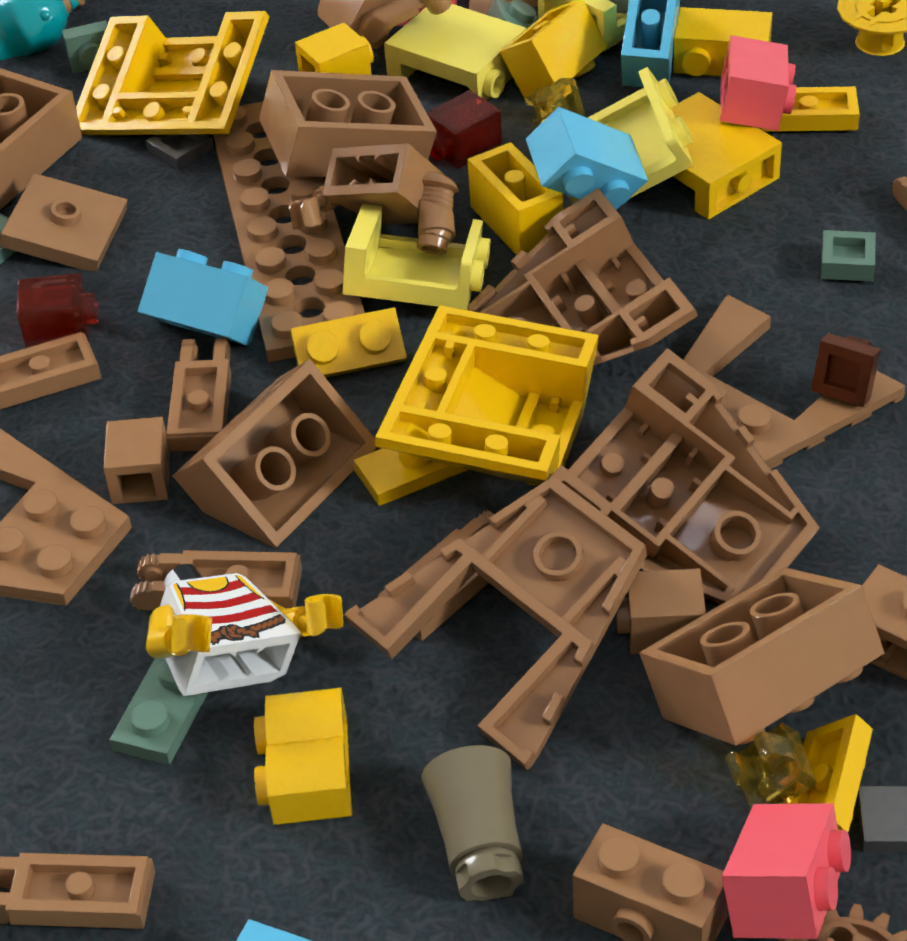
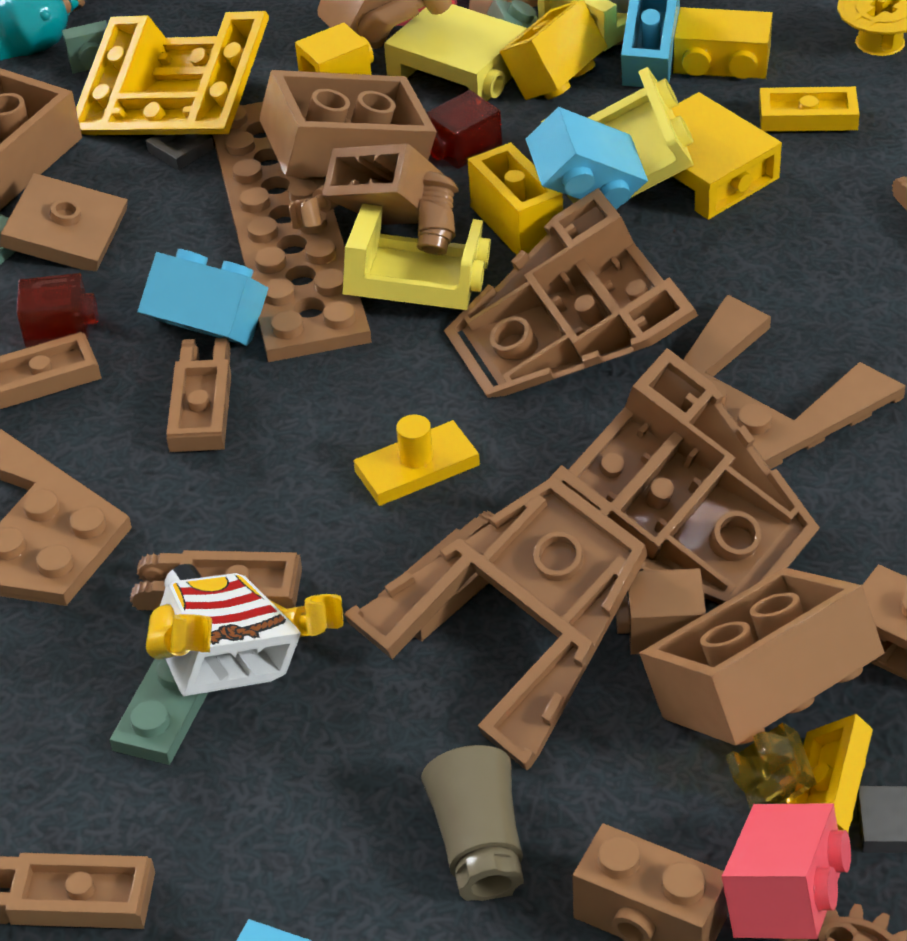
(137, 460): medium nougat brick -> none
(278, 457): medium nougat slope -> none
(305, 756): yellow brick -> none
(350, 343): yellow plate -> none
(492, 395): yellow slope -> none
(561, 94): clear yellow tile -> none
(756, 83): coral brick -> none
(846, 368): copper tile -> none
(848, 255): sand green plate -> none

